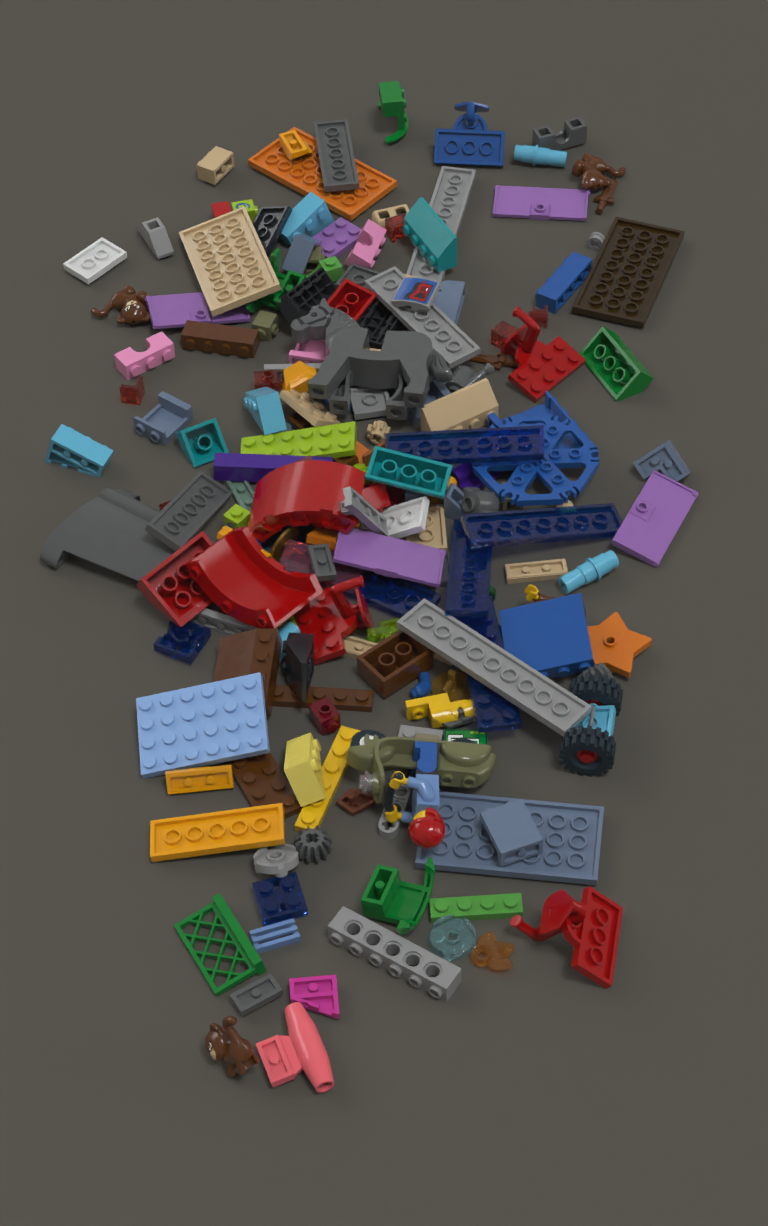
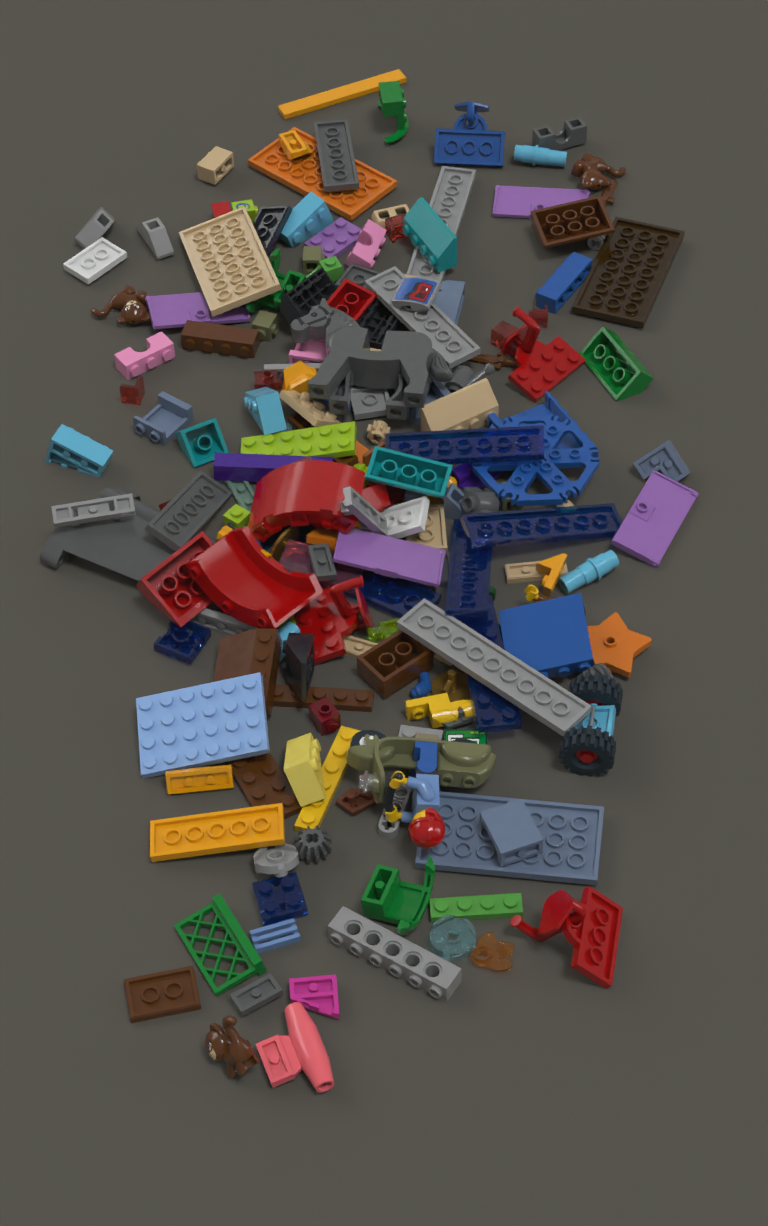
(93, 510): none -> light grey hinge
(94, 228): none -> light grey slope
(162, 994): none -> reddish brown tile
(300, 252): sand blue panel -> none
(338, 94): none -> light orange tile
(552, 569): none -> light orange slope
(571, 222): none -> reddish brown slope

